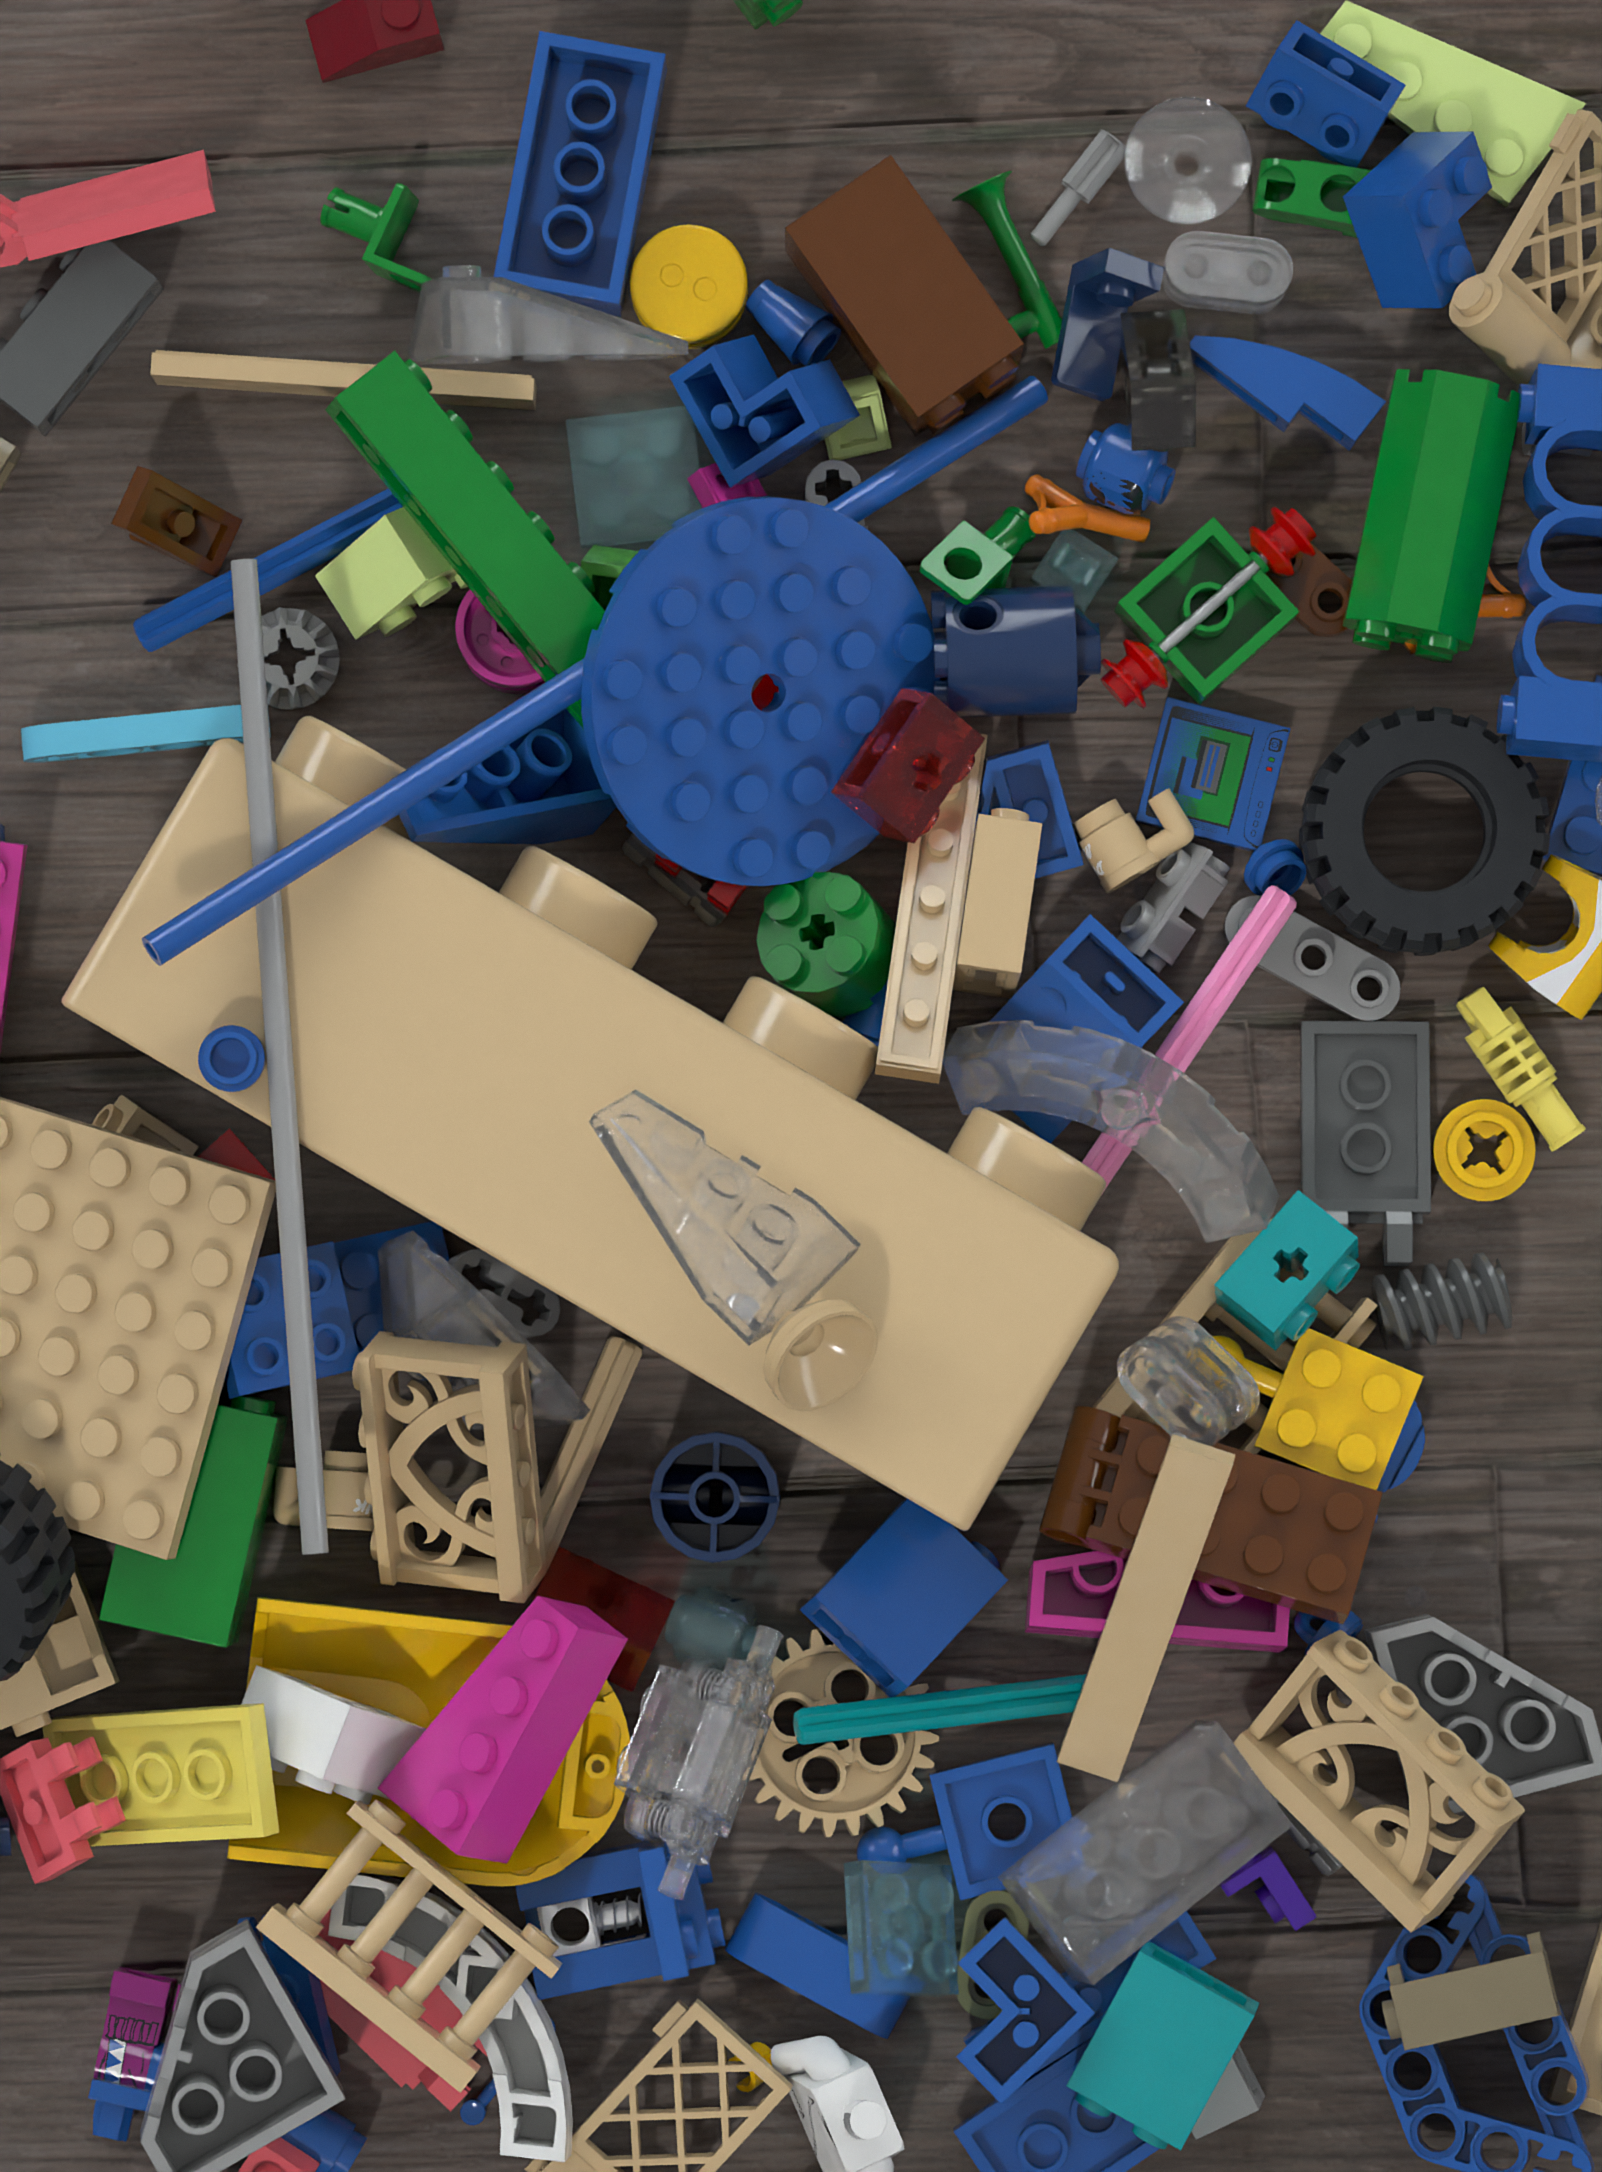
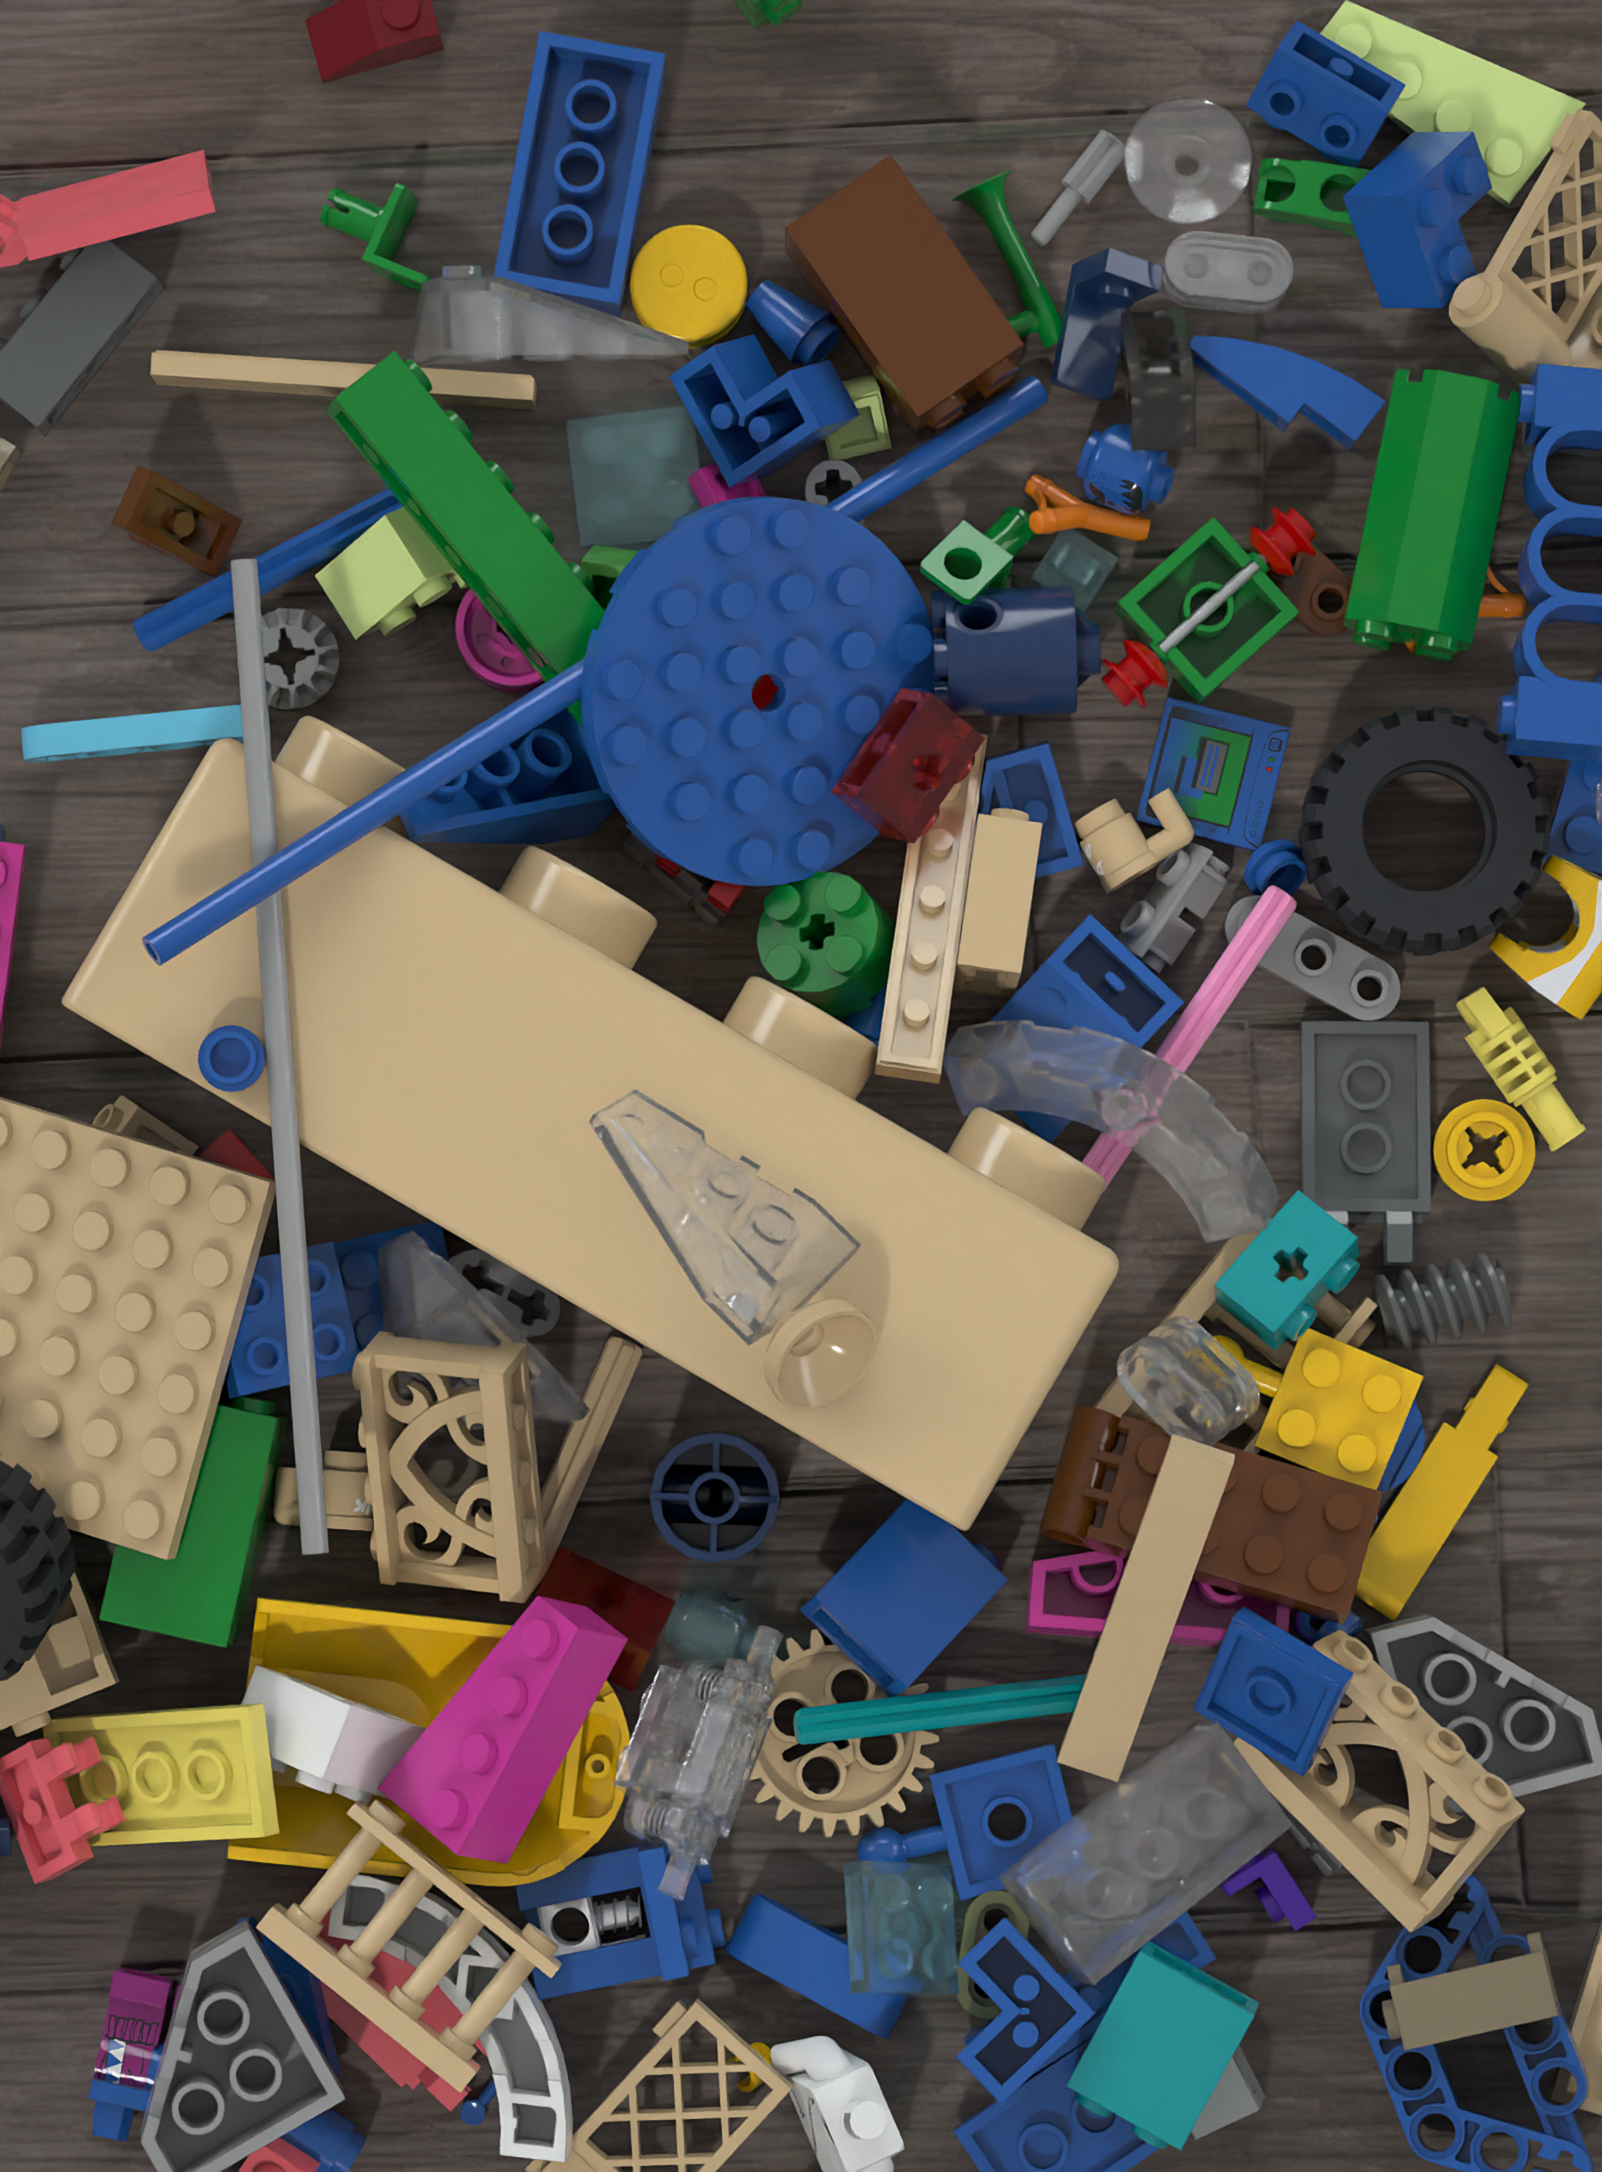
(1273, 1691): none -> blue tile
(1436, 1495): none -> yellow piece

